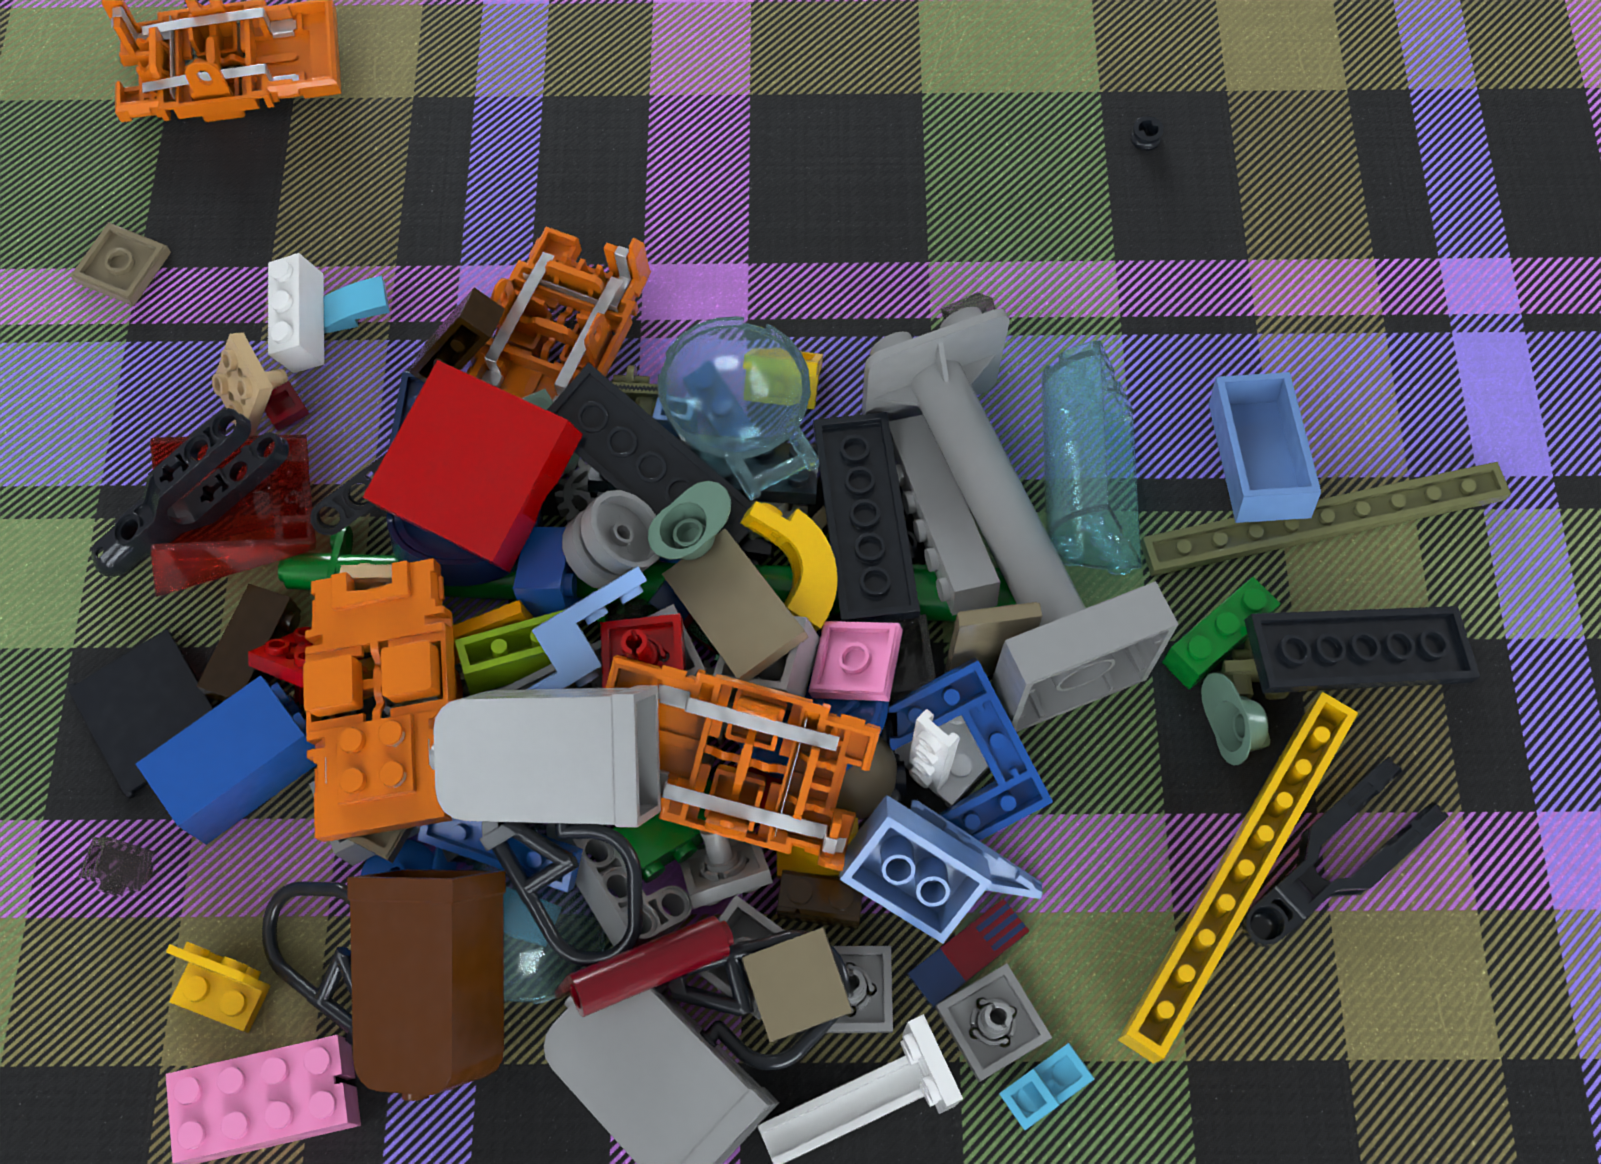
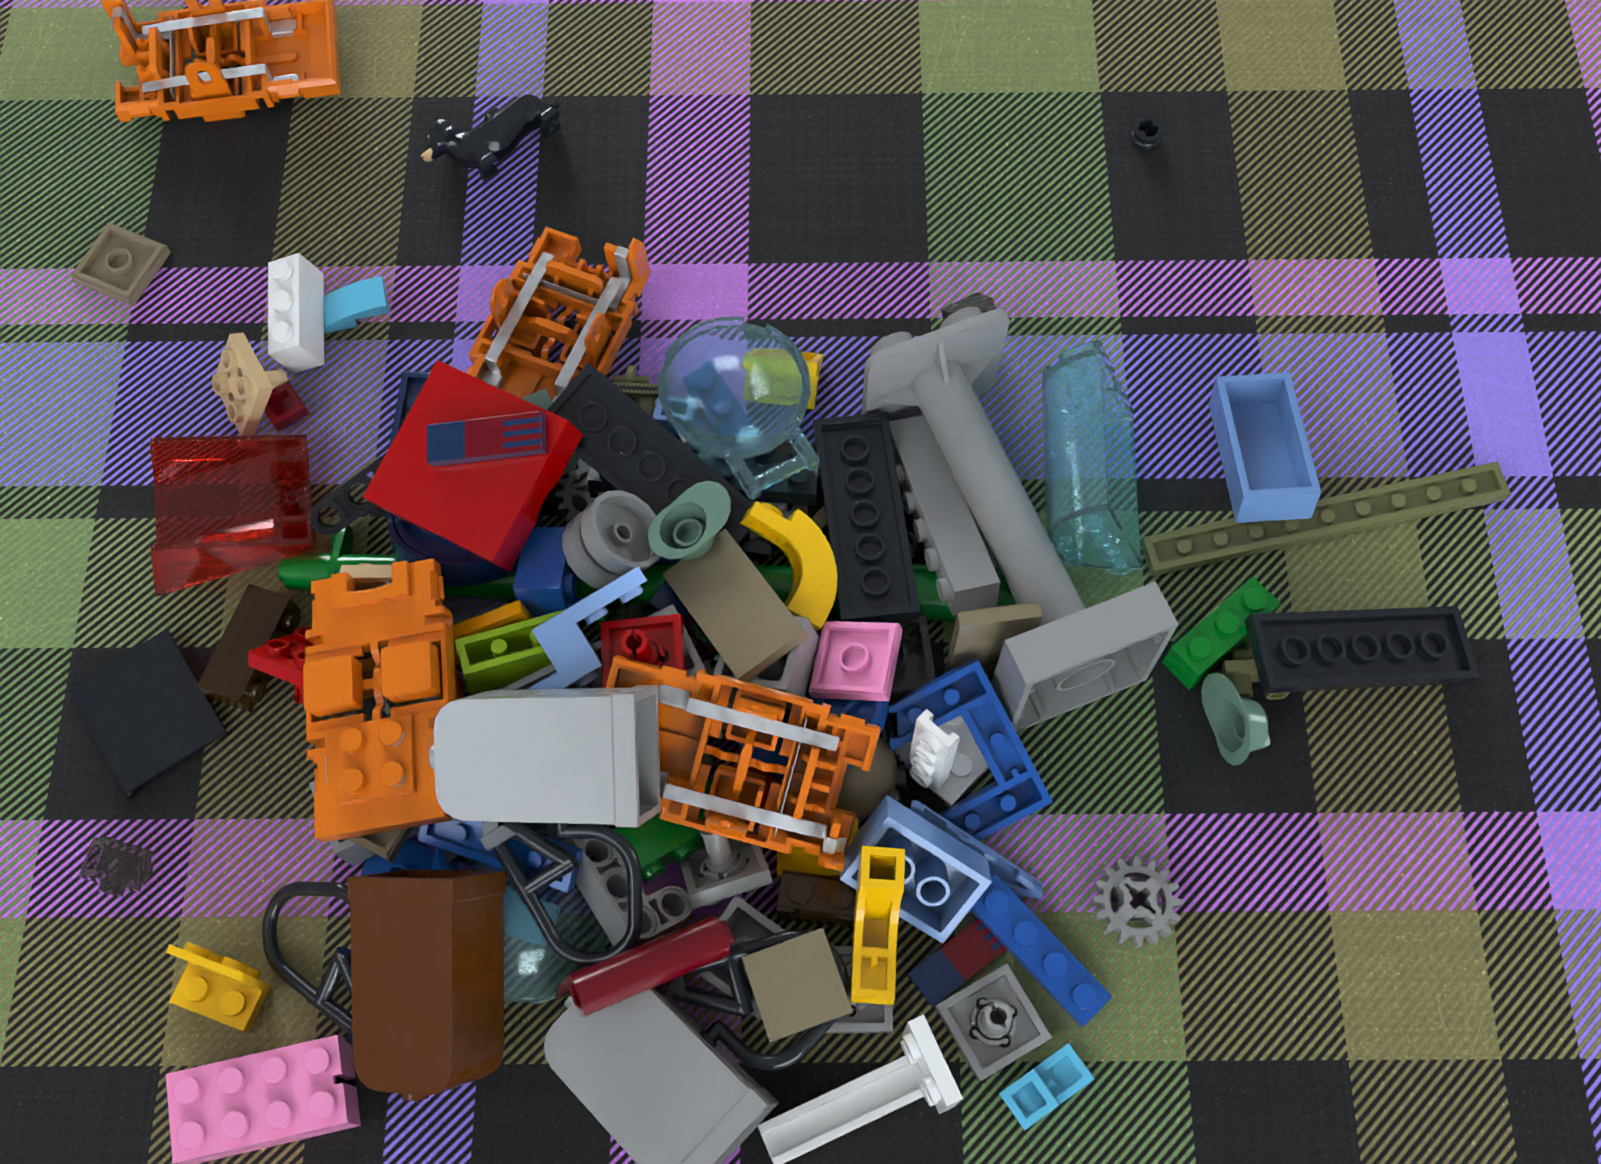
(160, 513): black piece -> none
(230, 760): blue brick -> none
(459, 335): dark brown brick -> none
(486, 439): none -> tile
(495, 137): none -> black animal
(876, 924): none -> yellow arch
(1040, 952): none -> blue plate
(1147, 913): none -> light grey gear
(1237, 879): yellow brick -> none
(1306, 890): black piece -> none

